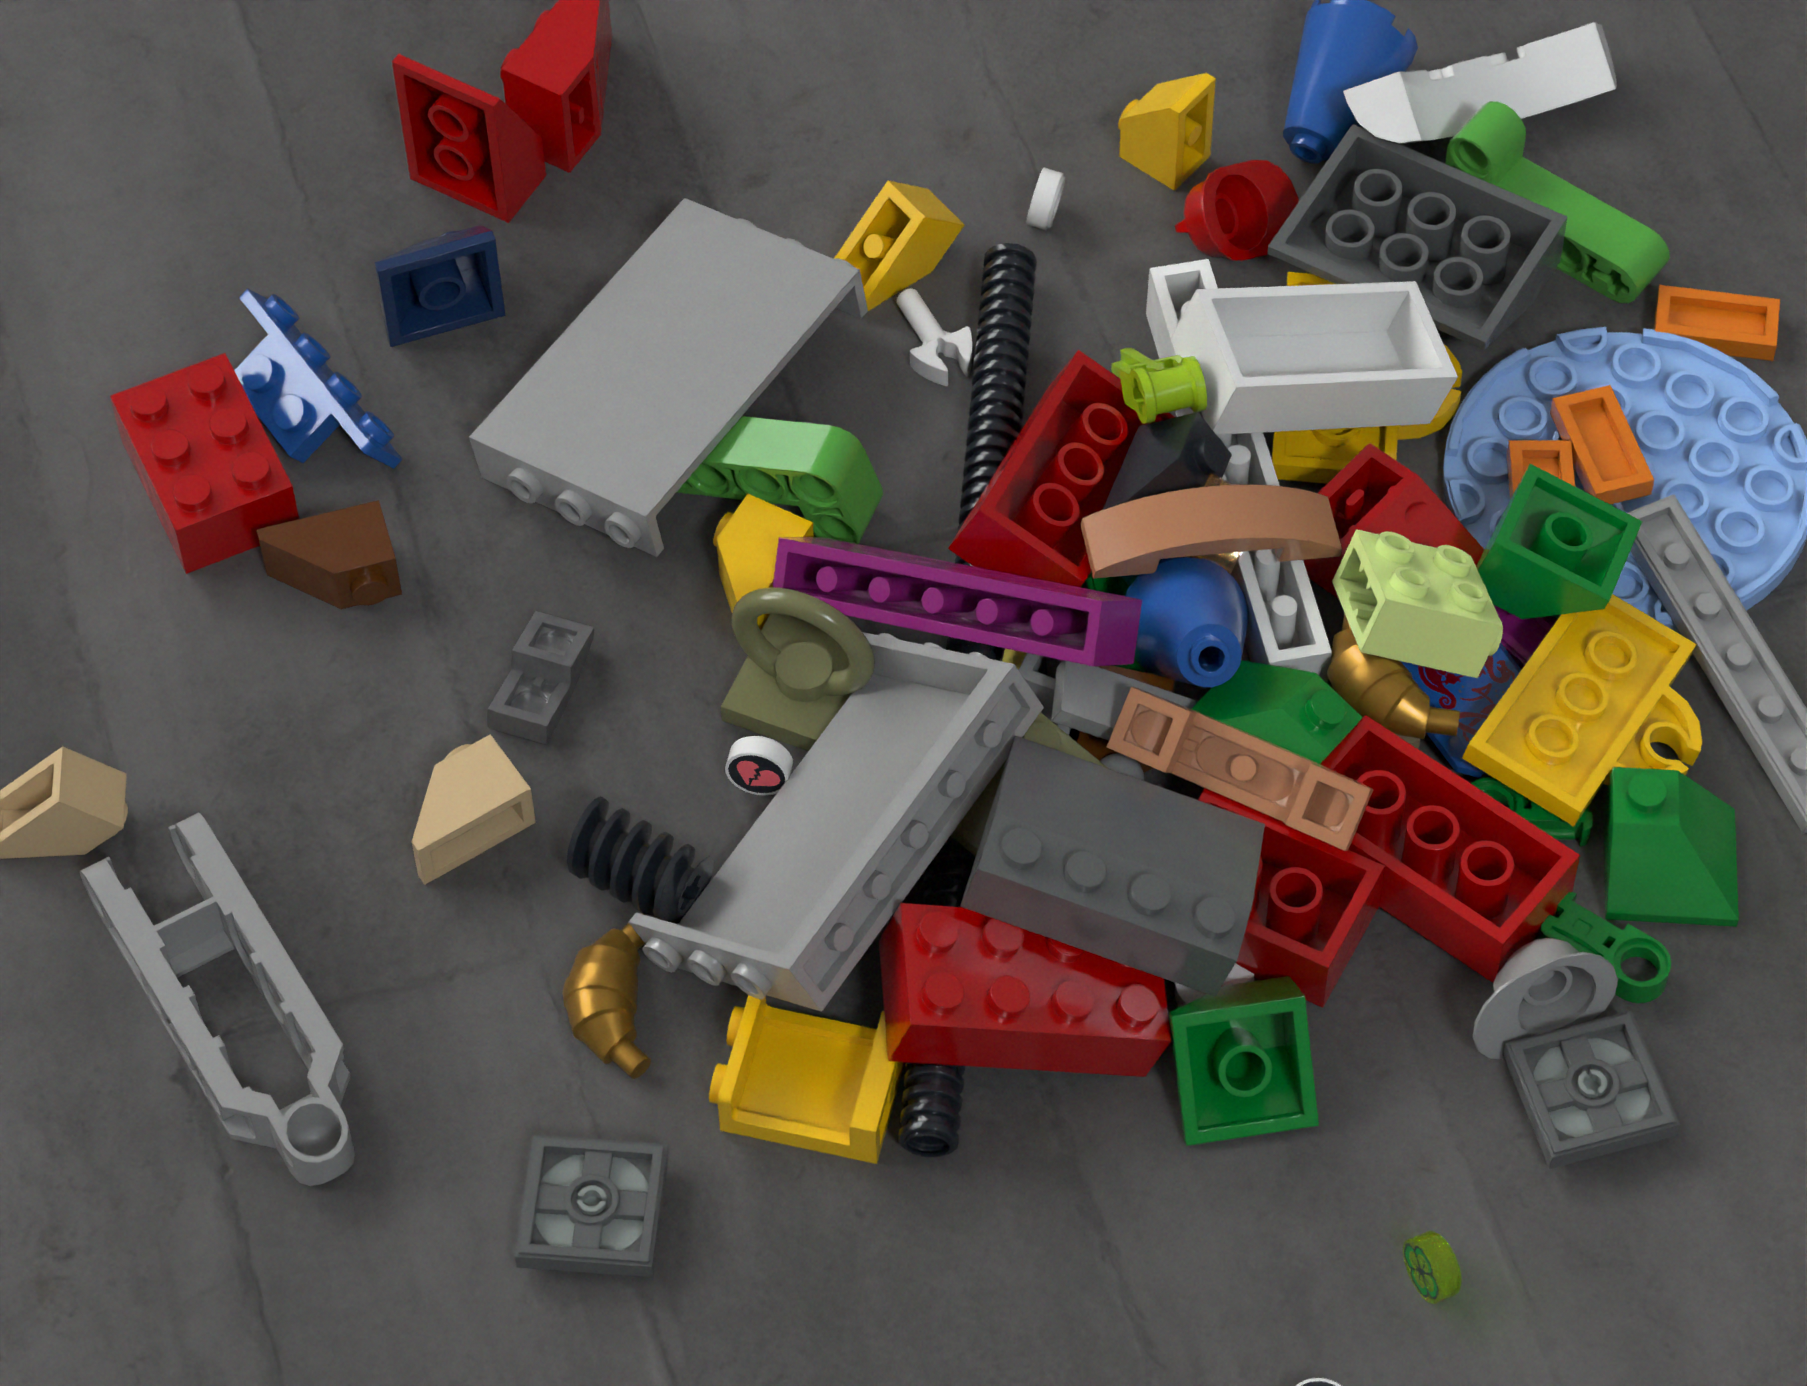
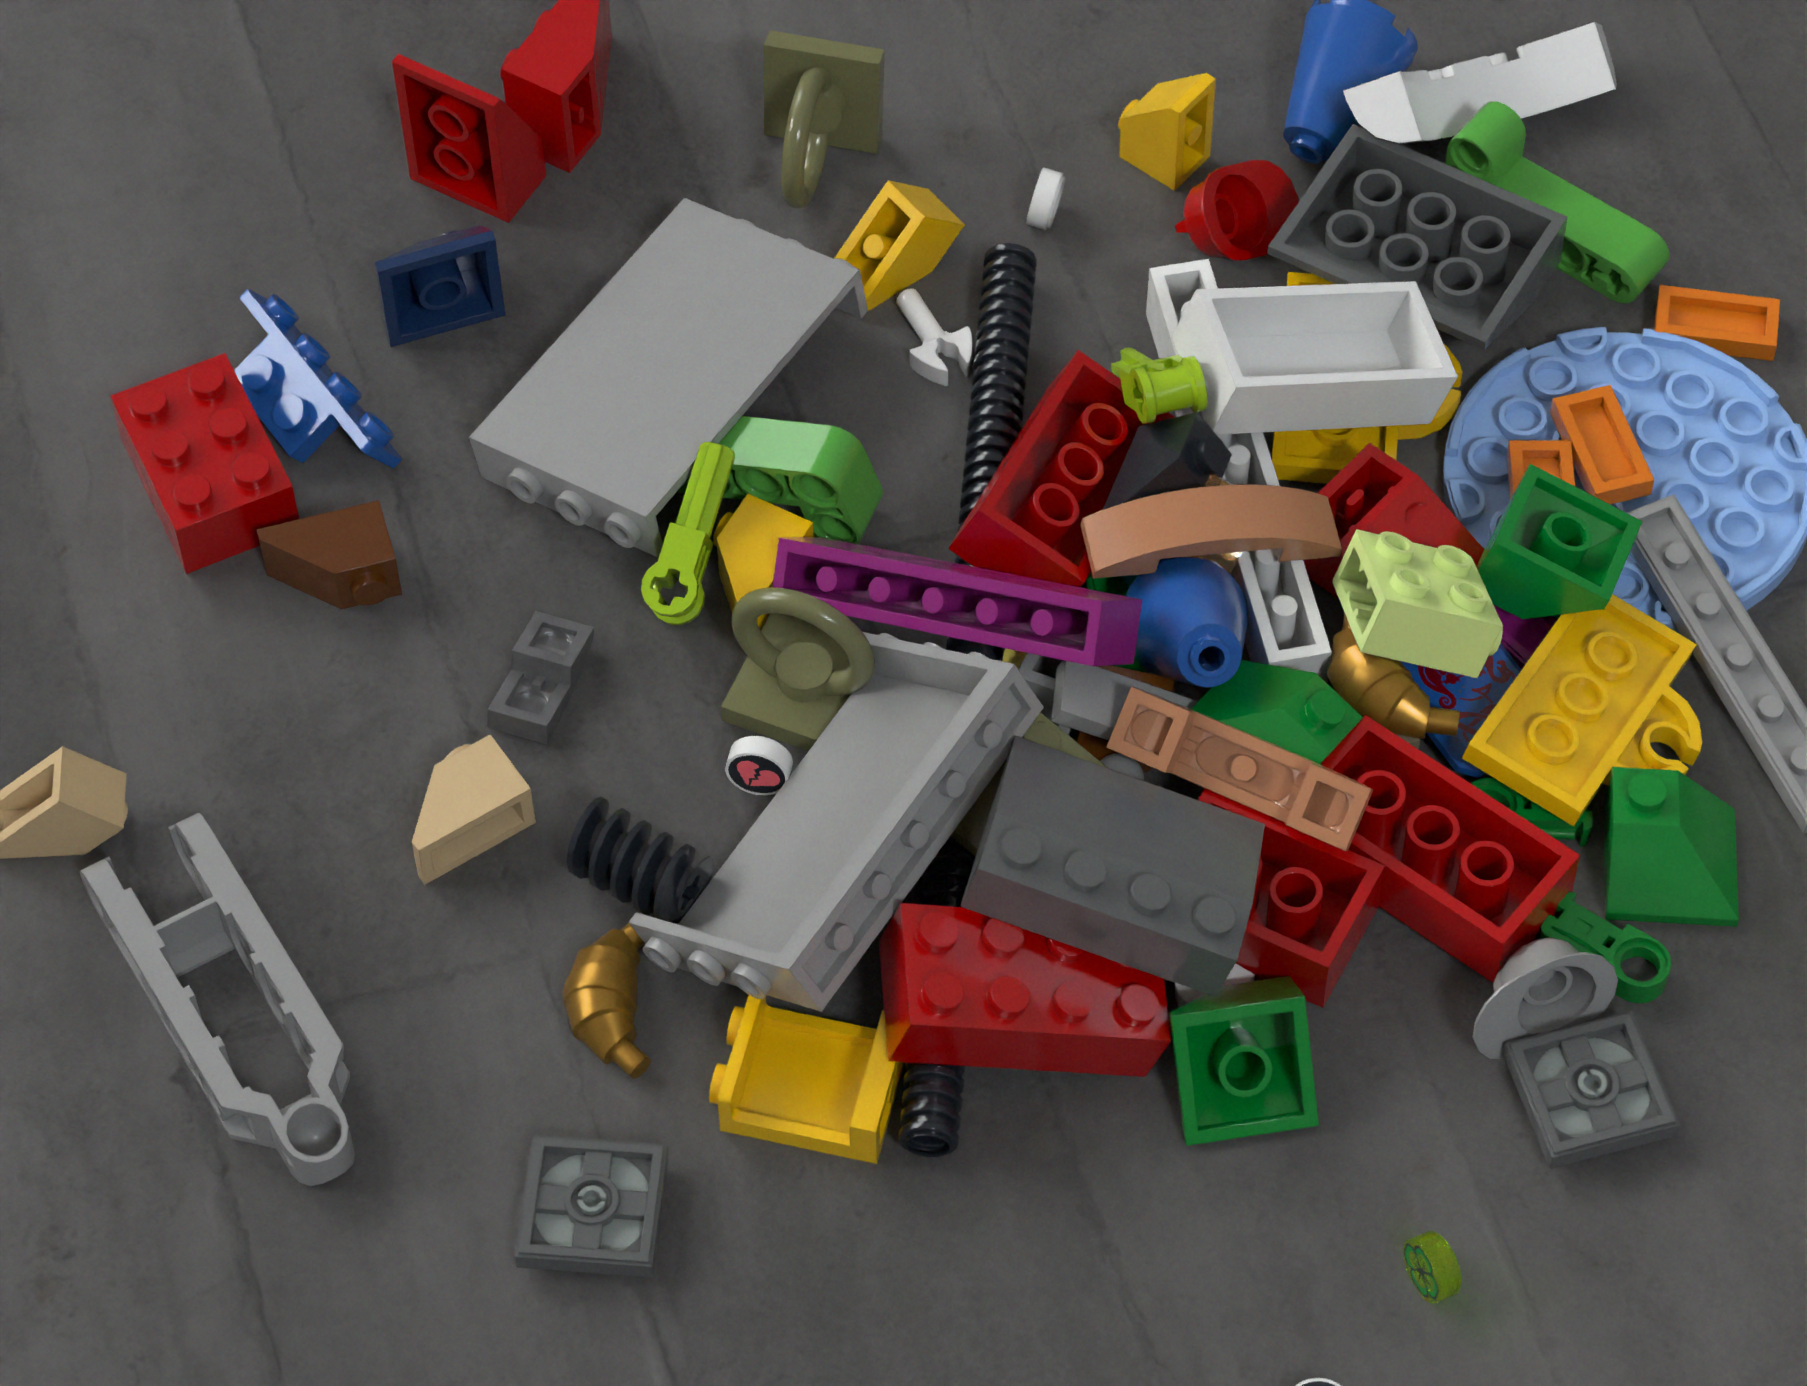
(688, 540): none -> lime connector
(820, 98): none -> olive tile

